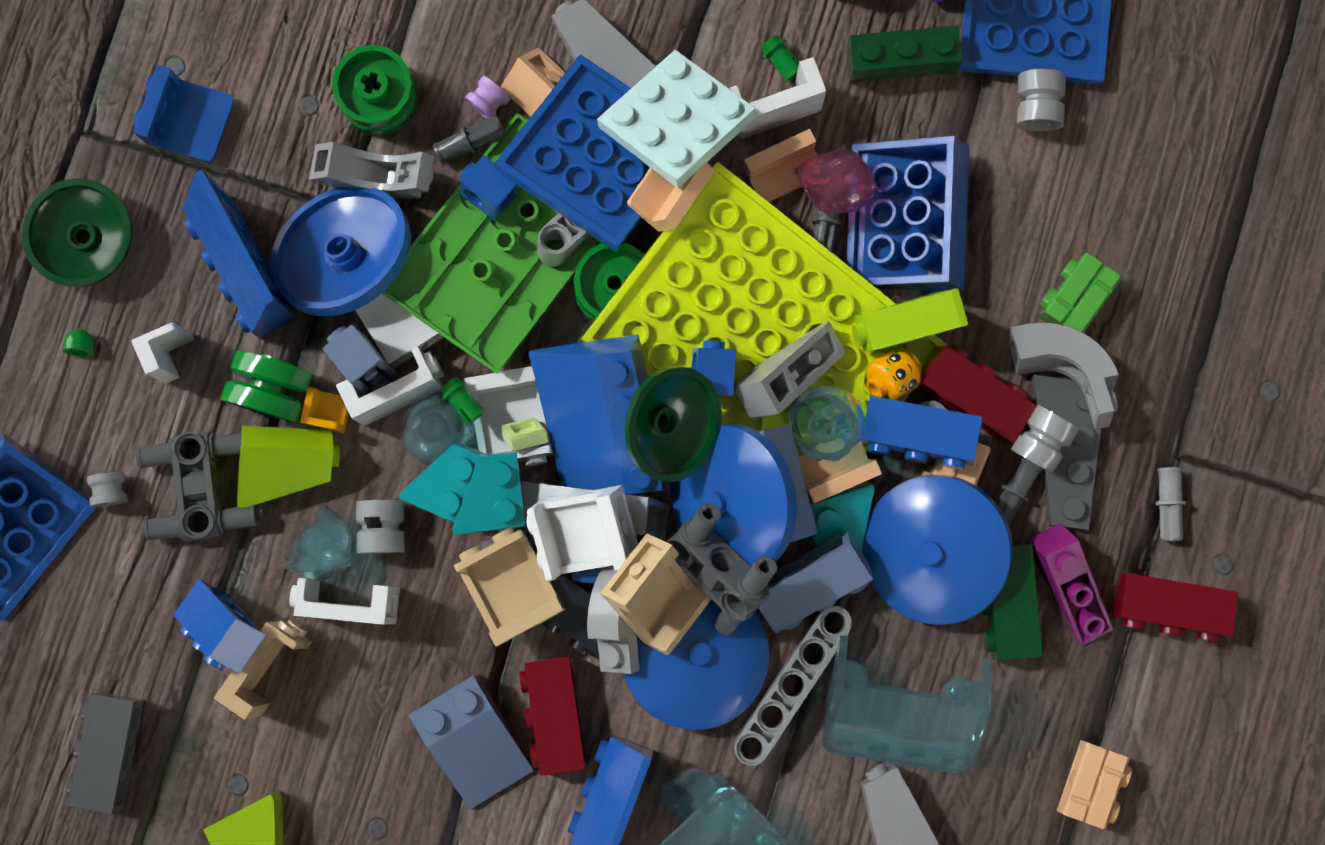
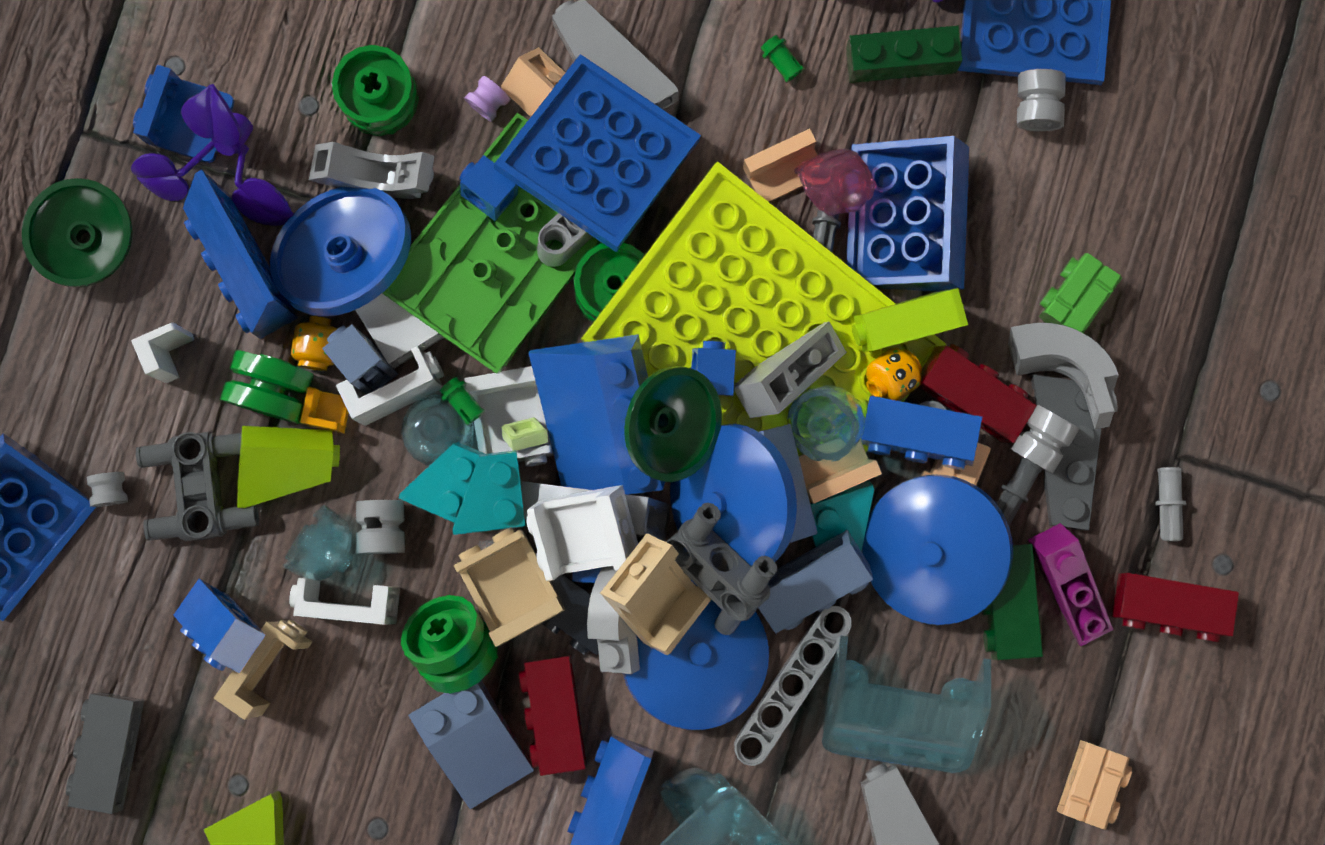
(78, 343): green hinge -> none
(212, 118): none -> dark purple plant
(308, 343): none -> light orange head
(449, 644): none -> green wheel
(469, 139): dark grey axle -> none
(662, 202): light nougat panel -> none
(676, 118): light aqua plate -> none
(789, 104): white panel -> none

